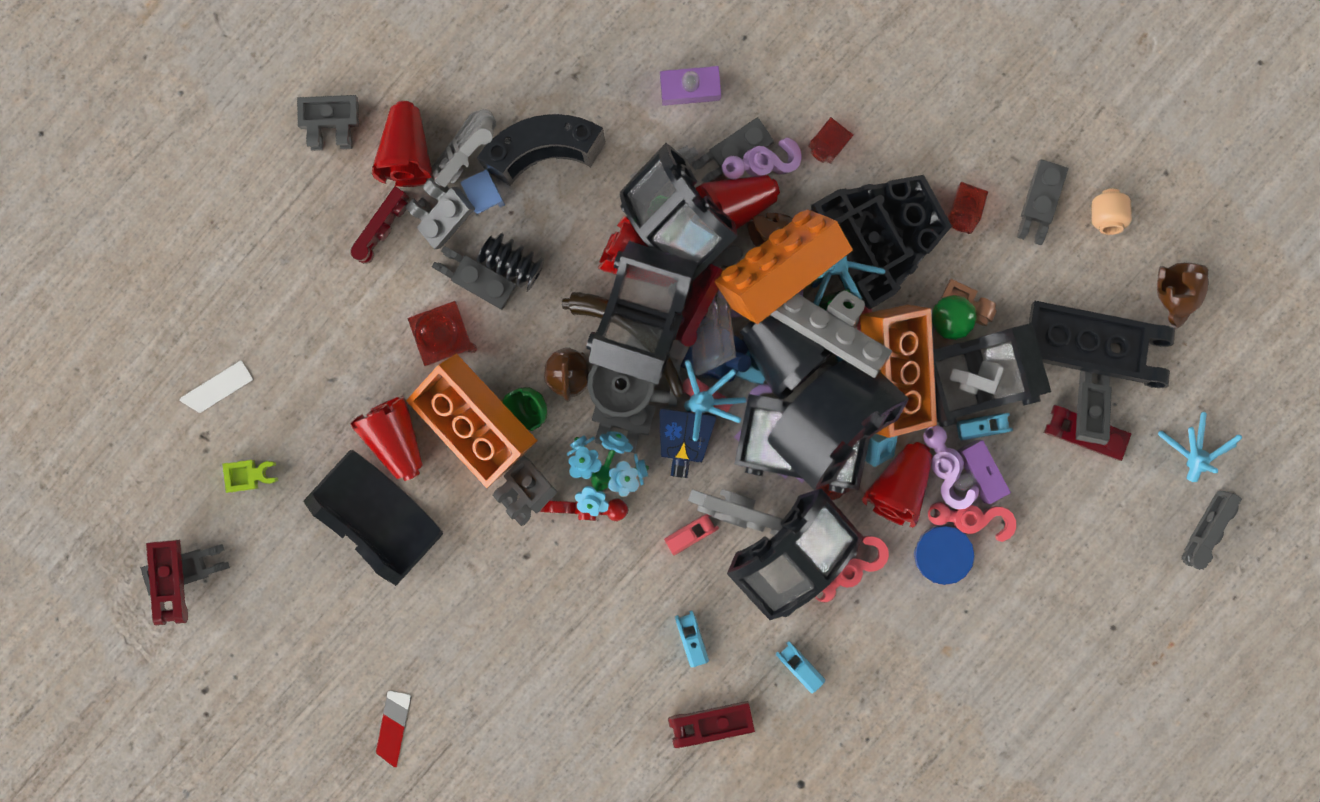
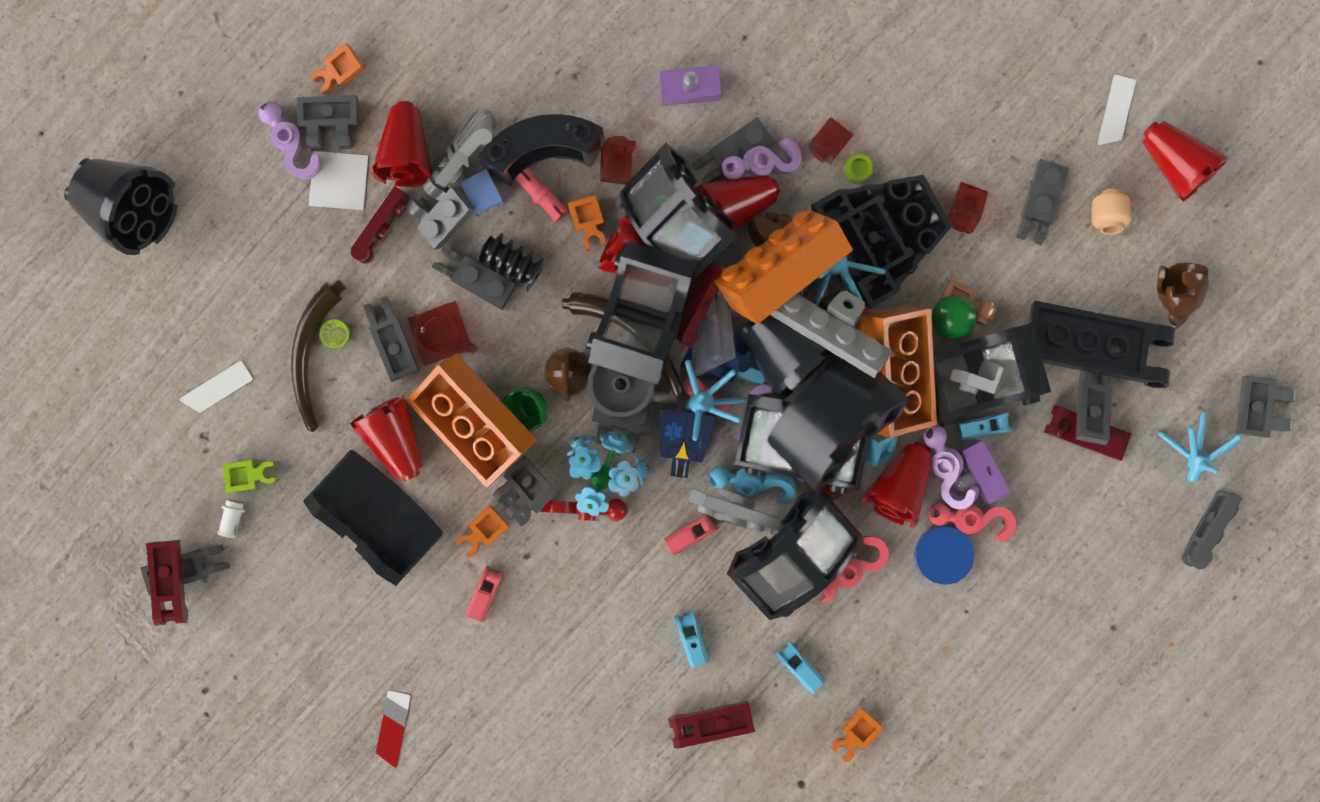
(123, 202): none -> black cone
(231, 518): none -> white pin
(288, 139): none -> lavender piece
(306, 329): none -> dark brown animal
(335, 334): none -> lime tile
(339, 181): none -> white sticker
(342, 67): none -> orange plate
(391, 342): none -> dark grey hinge
(482, 597): none -> coral bar
(485, 528): none -> orange plate
(541, 195): none -> coral pin
(587, 217): none -> orange plate
(616, 160): none -> clear red bracket
(754, 485): none -> medium azure piece
(858, 168): none -> lime tile
(860, 731): none -> orange plate
(1116, 109): none -> white sticker
(1182, 158): none -> red cone
(1257, 405): none -> dark grey plate

